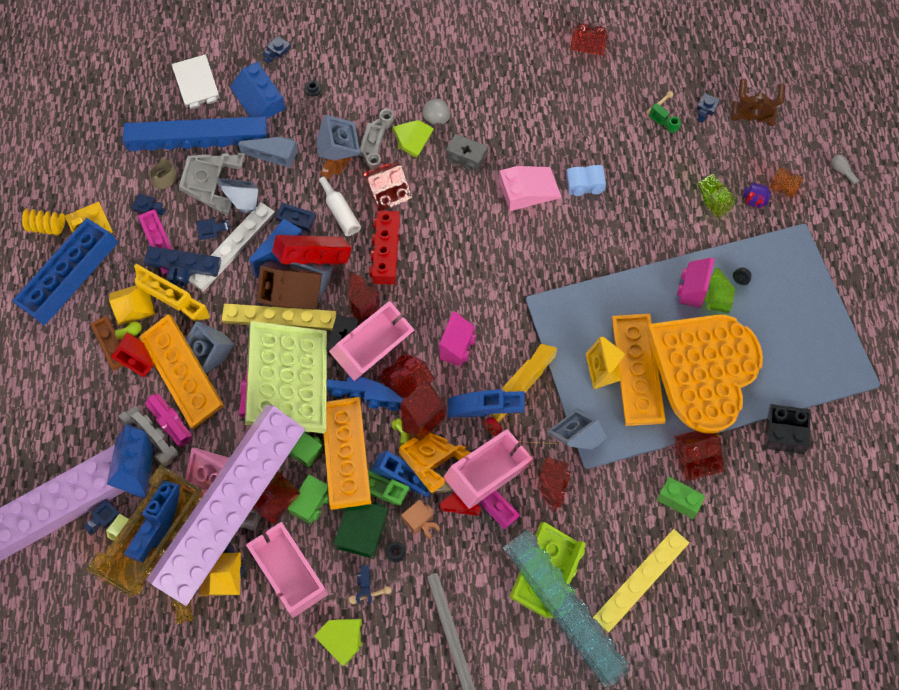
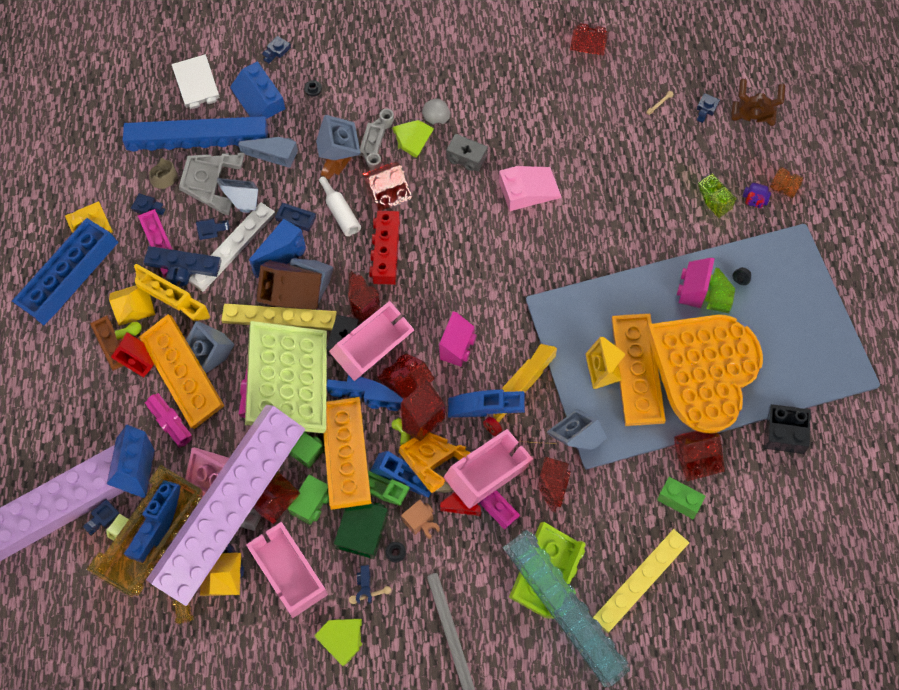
(43, 223): yellow piece -> none
(156, 436): light grey plate -> none
(311, 249): red brick -> none
(586, 180): light blue brick -> none
(660, 116): green plate -> none
(841, 165): light grey piece -> none

